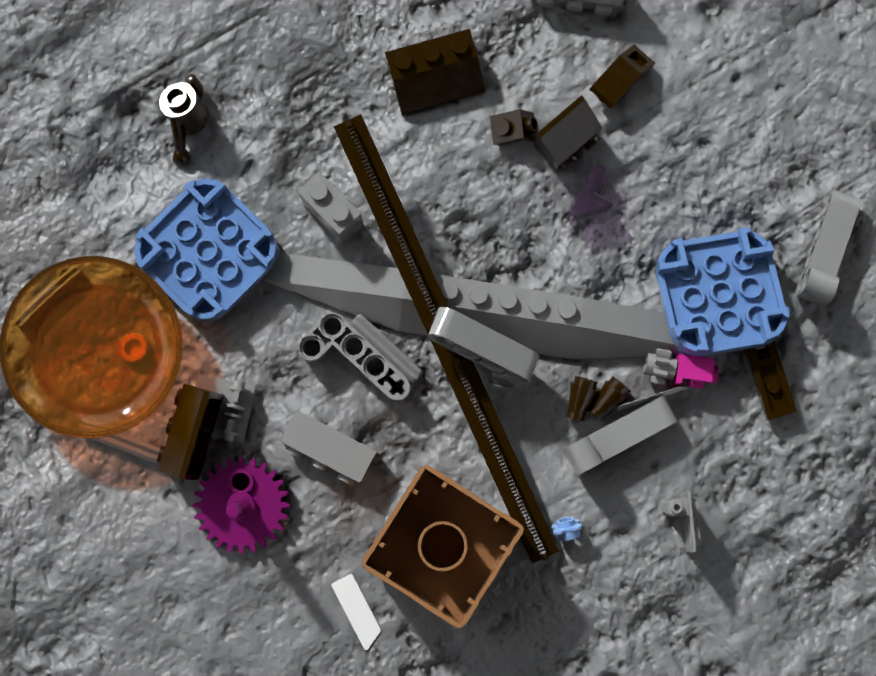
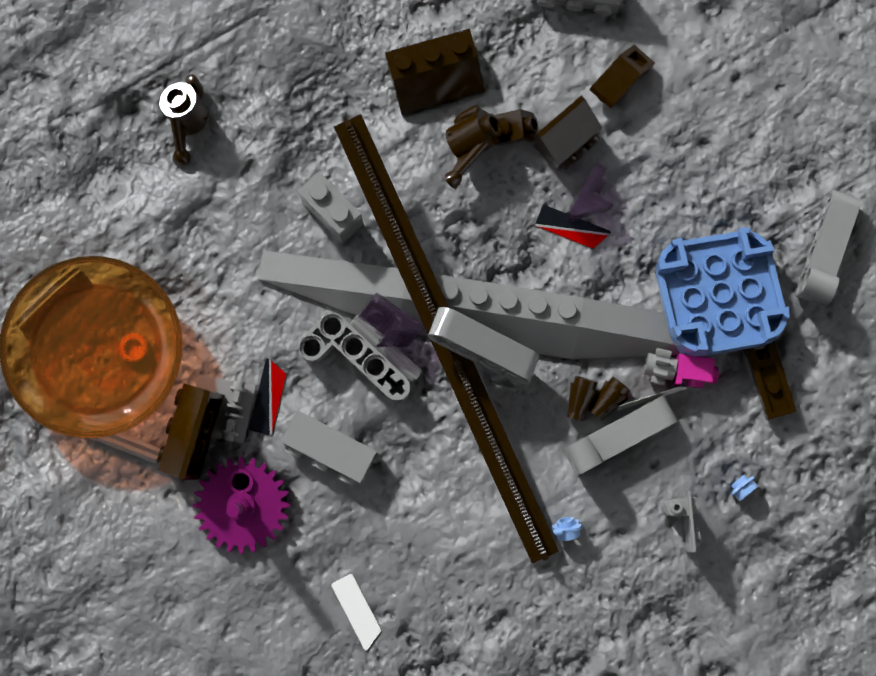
(206, 250): medium blue plate -> none
(268, 398): none -> sticker
(396, 326): none -> clear purple slope
(442, 546): medium nougat brick -> none
(468, 138): none -> dark brown piece
(578, 230): none -> sticker
(743, 487): none -> light blue plate

